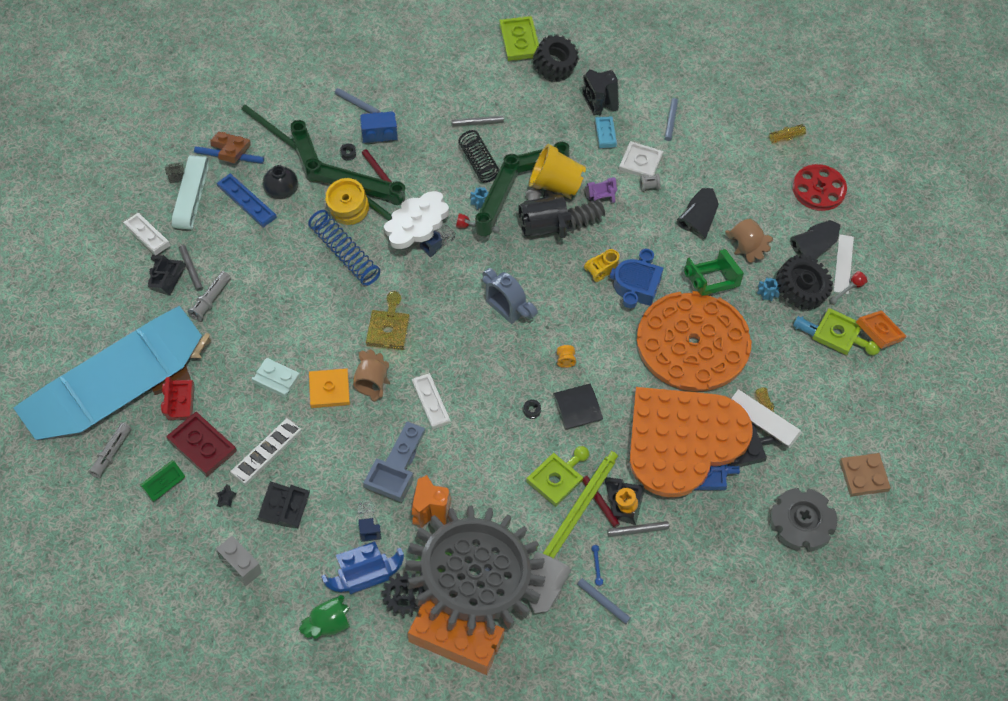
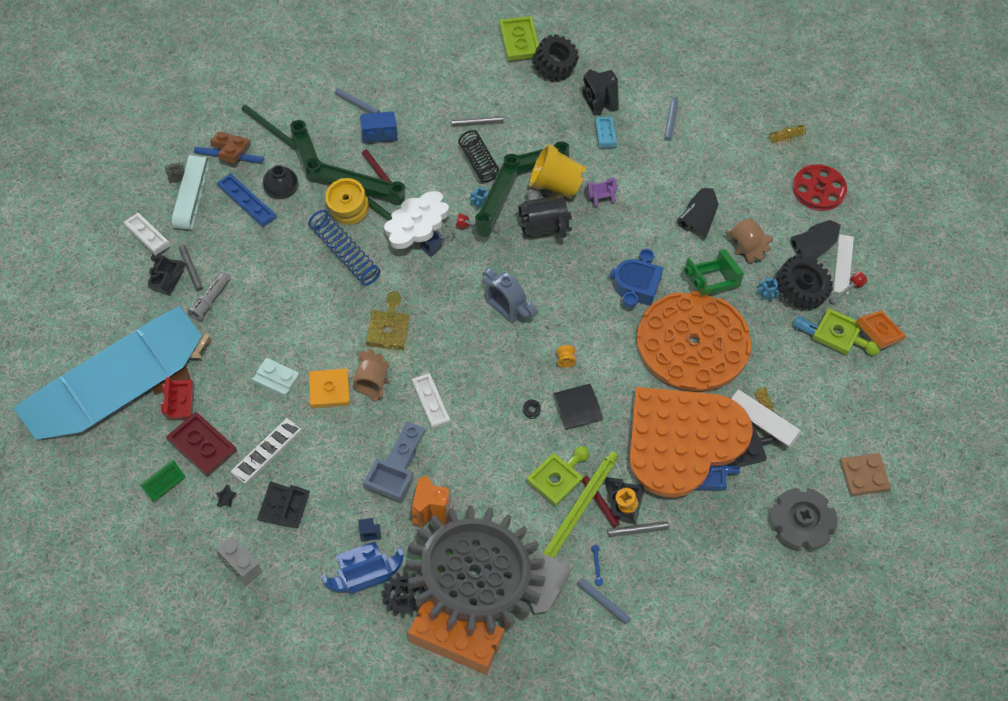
(98, 468): light grey pin -> none
(326, 619): green piece -> none
(348, 147): black bush -> none
(586, 212): dark grey piece -> none
(601, 266): yellow piece -> none
(640, 160): white tile -> none
(650, 182): light grey bush -> none

